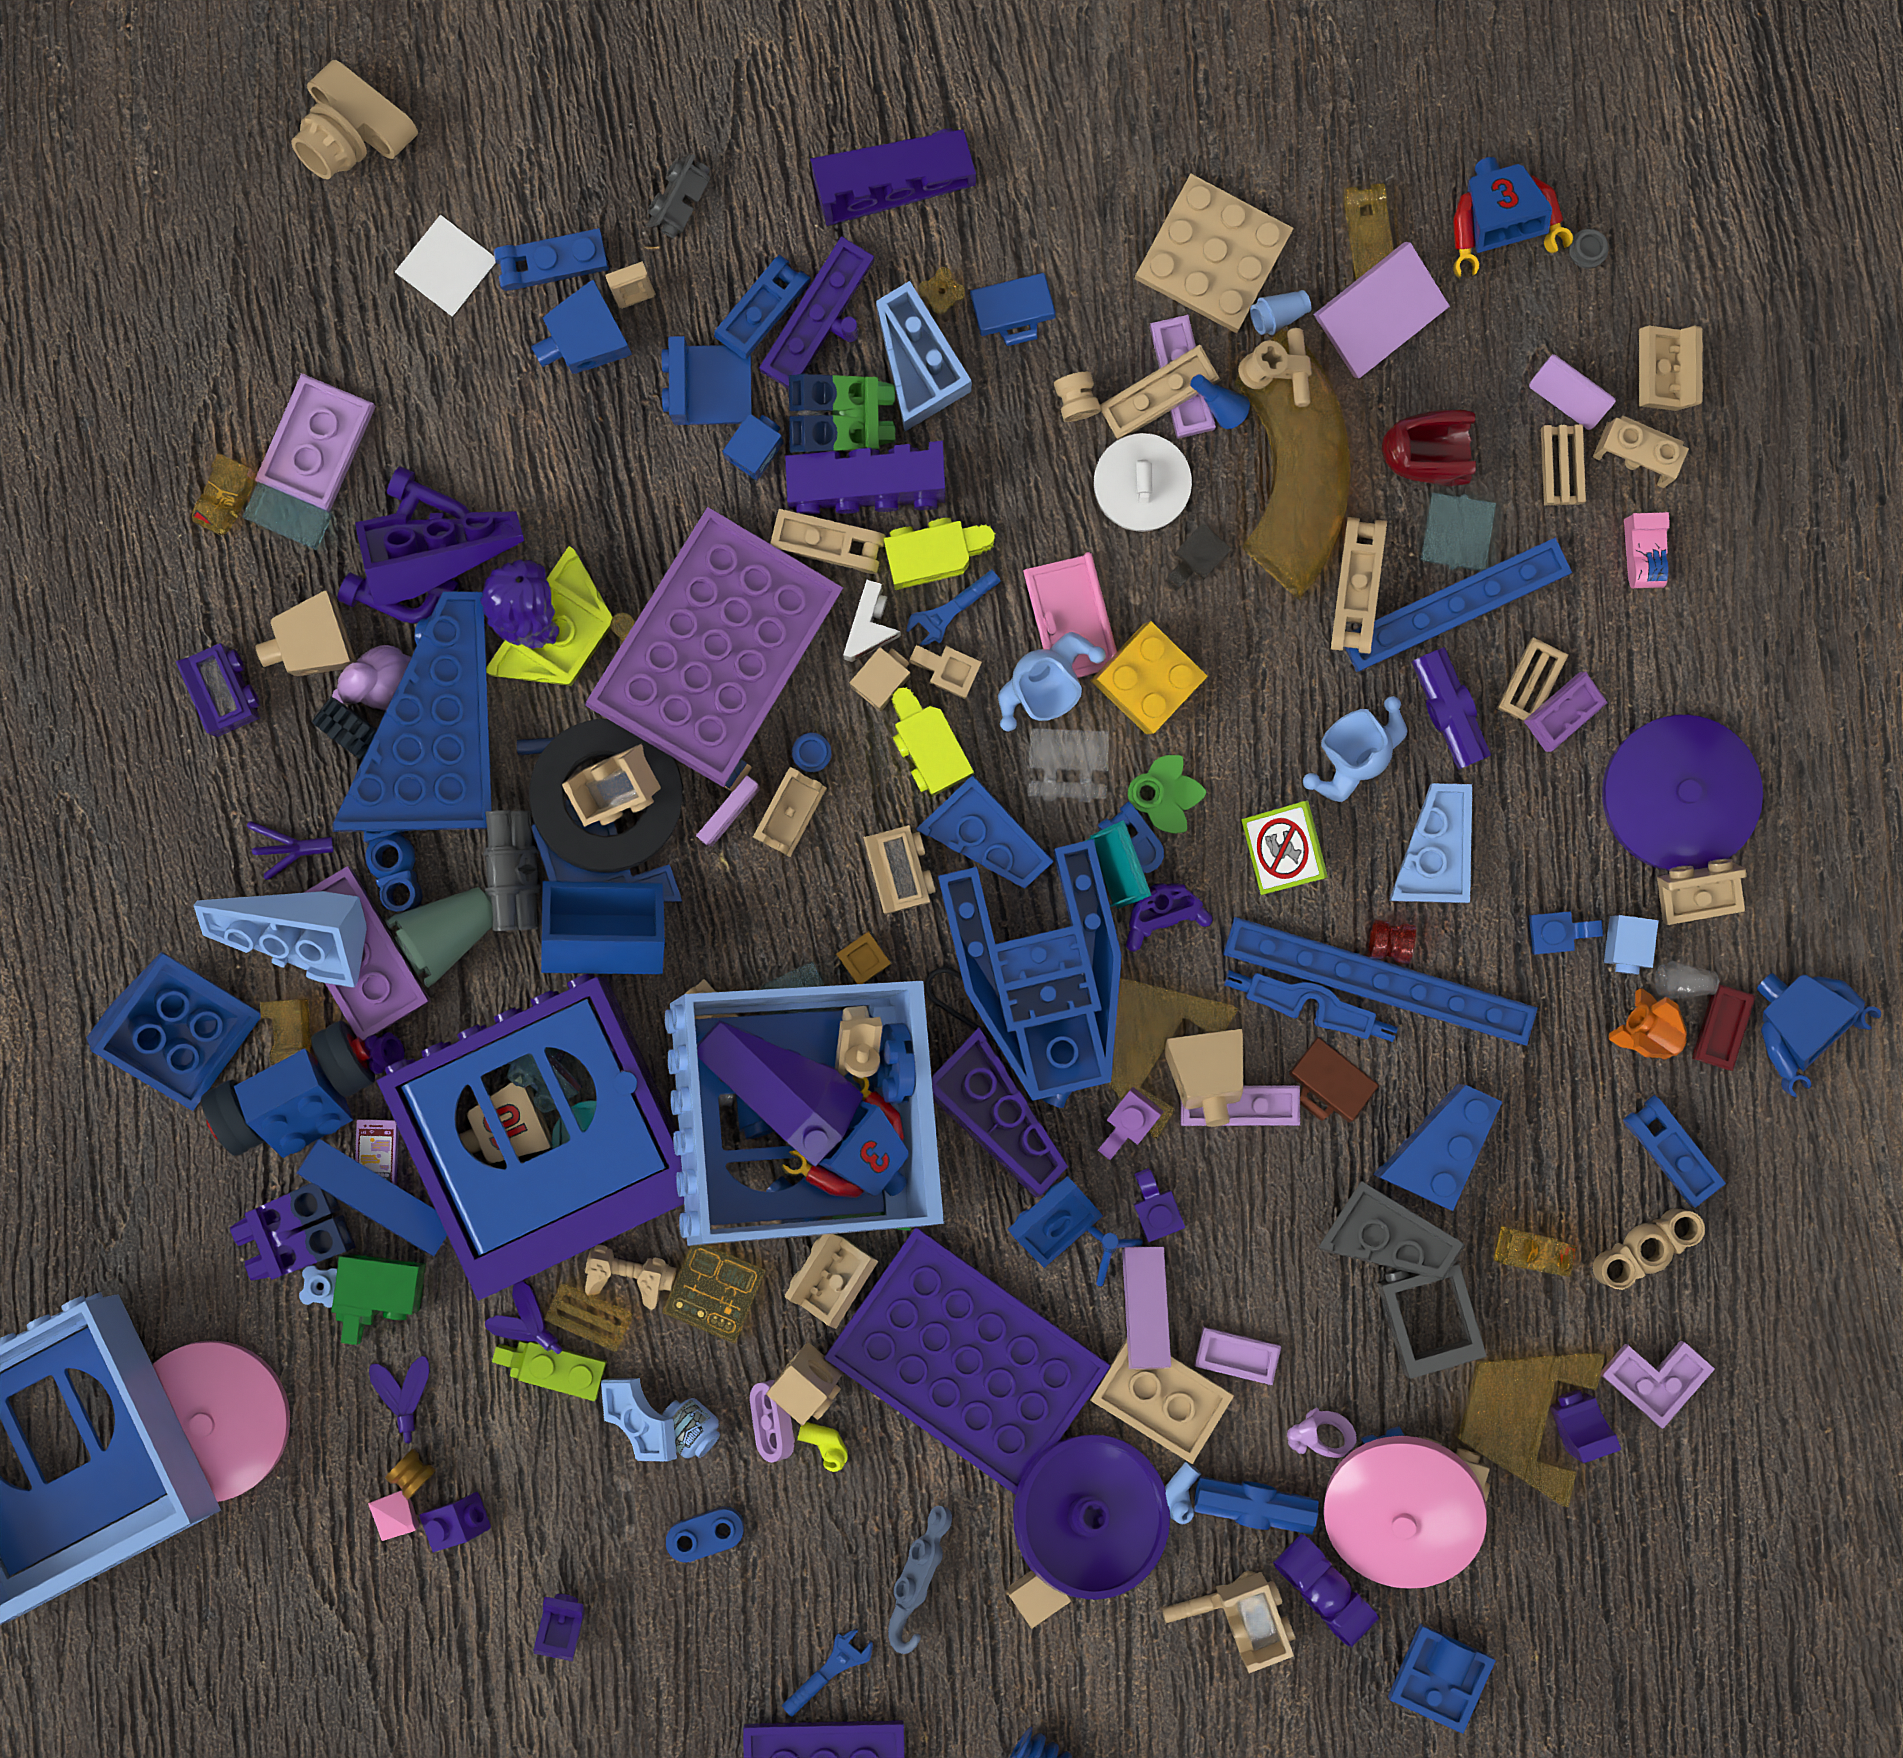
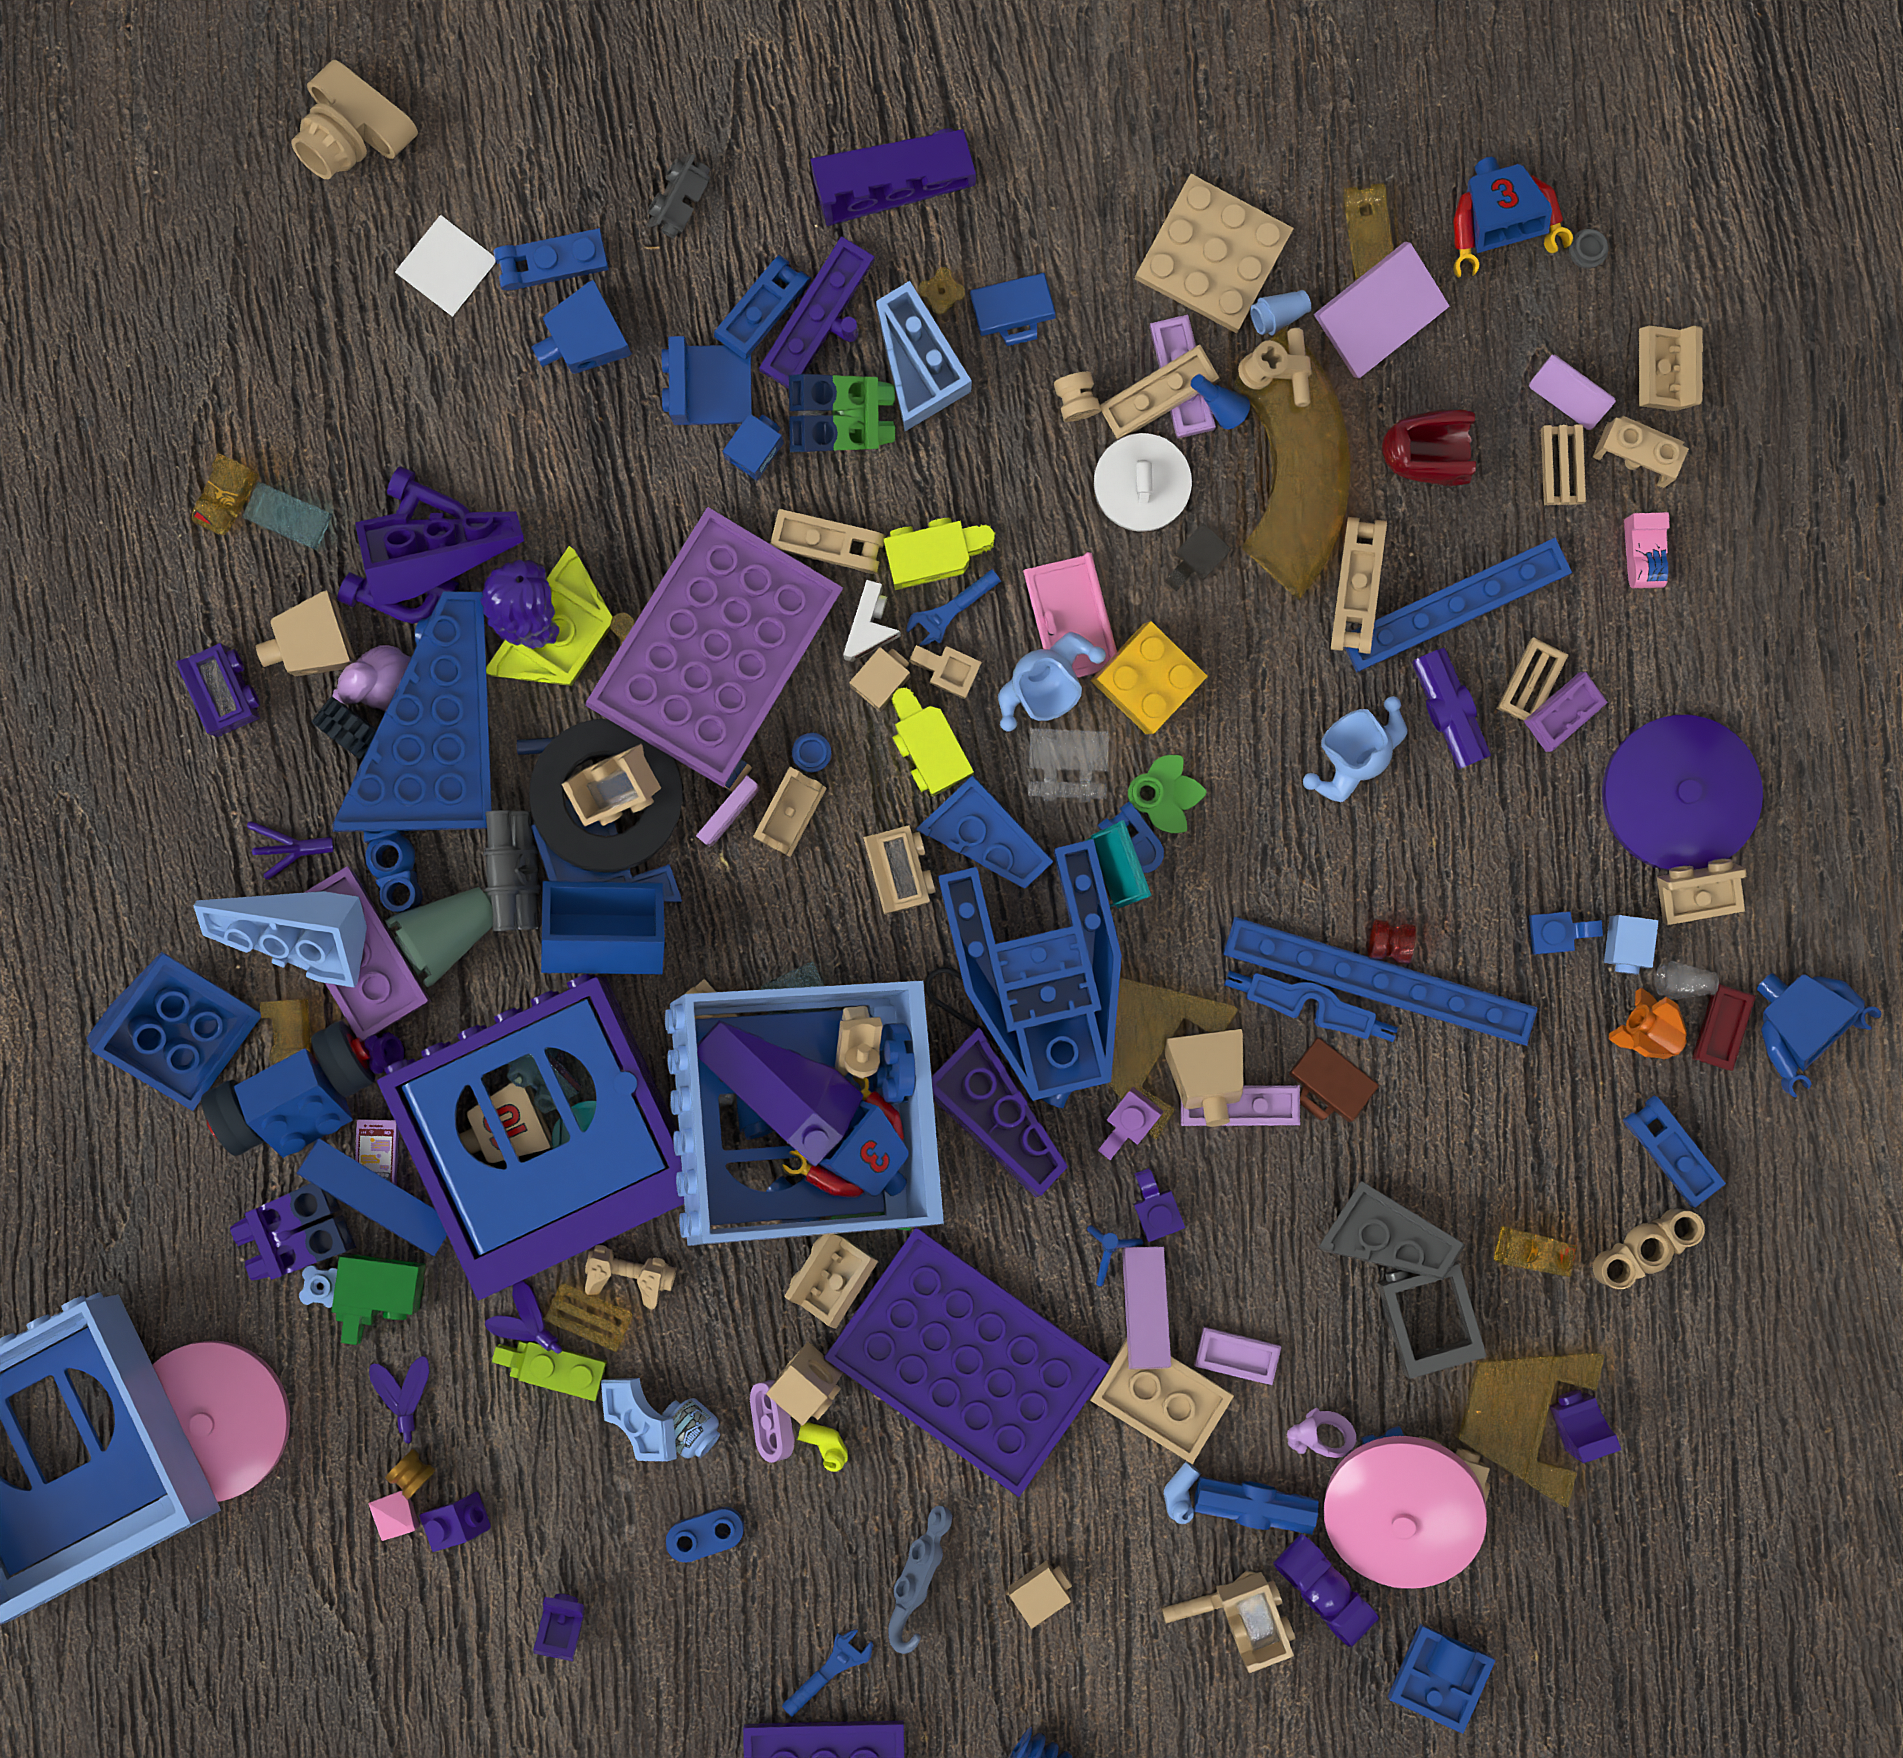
(315, 442): lavender tile -> none
(630, 285): tan plate -> none
(714, 1291): clear yellow tile -> none
(863, 958): pearl gold plate -> none
(866, 479): dark purple wedge -> none
(1055, 1221): blue plate -> none
(1091, 1517): dark purple dish -> none
(1163, 909): dark purple piece -> none
(1284, 847): piece -> none
(1439, 850): light blue wing -> none
(1444, 1147): blue wedge -> none
(1458, 532): clear light blue piece -> none
(1659, 1390): lavender plate -> none

